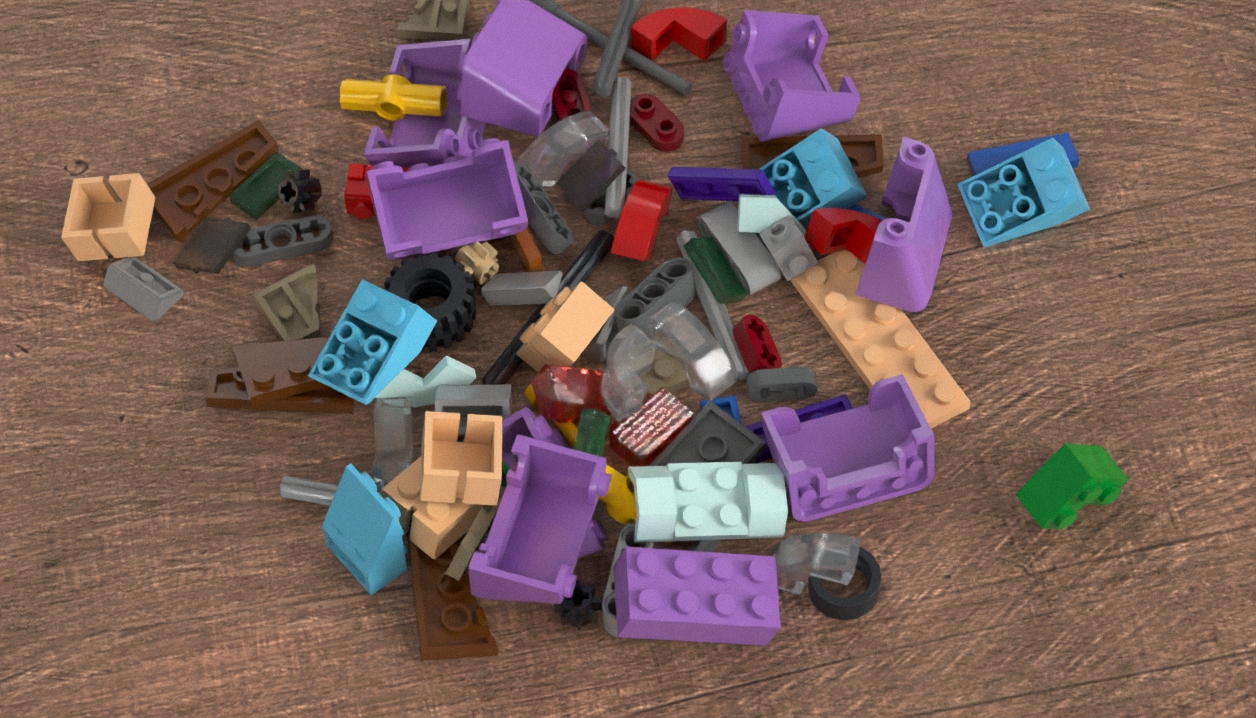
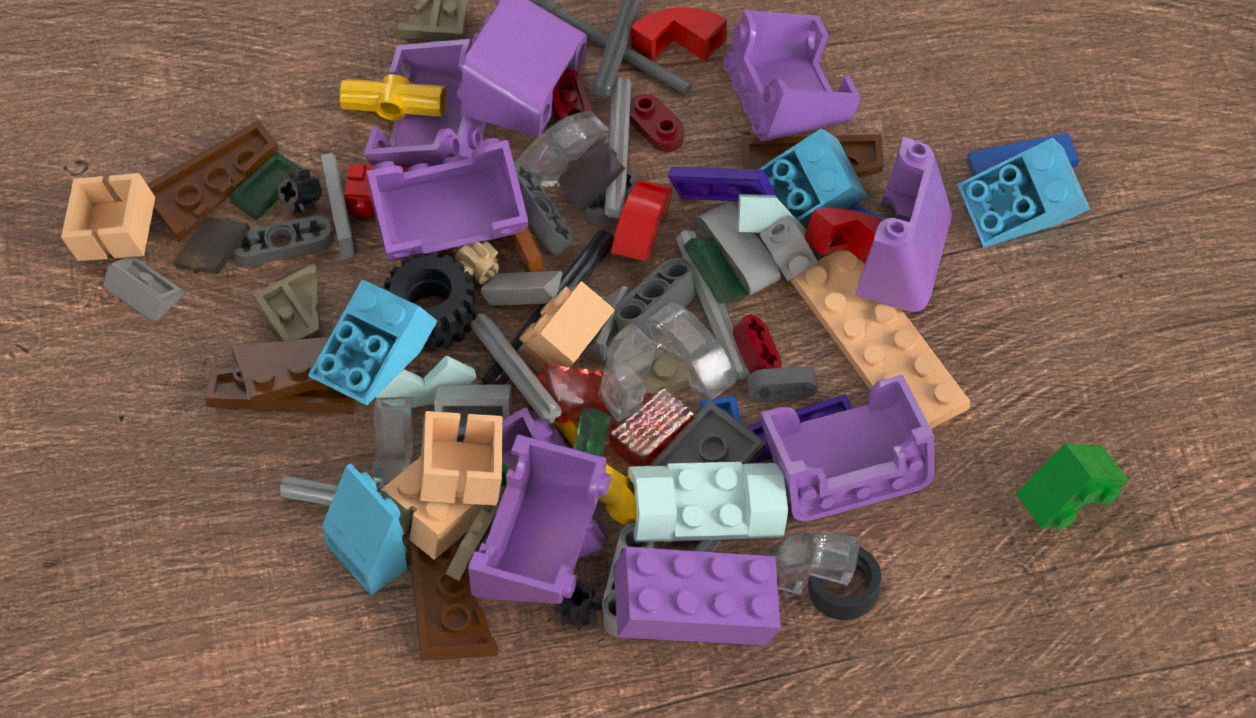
(338, 206): none -> light grey tile
(516, 368): none -> light grey axle

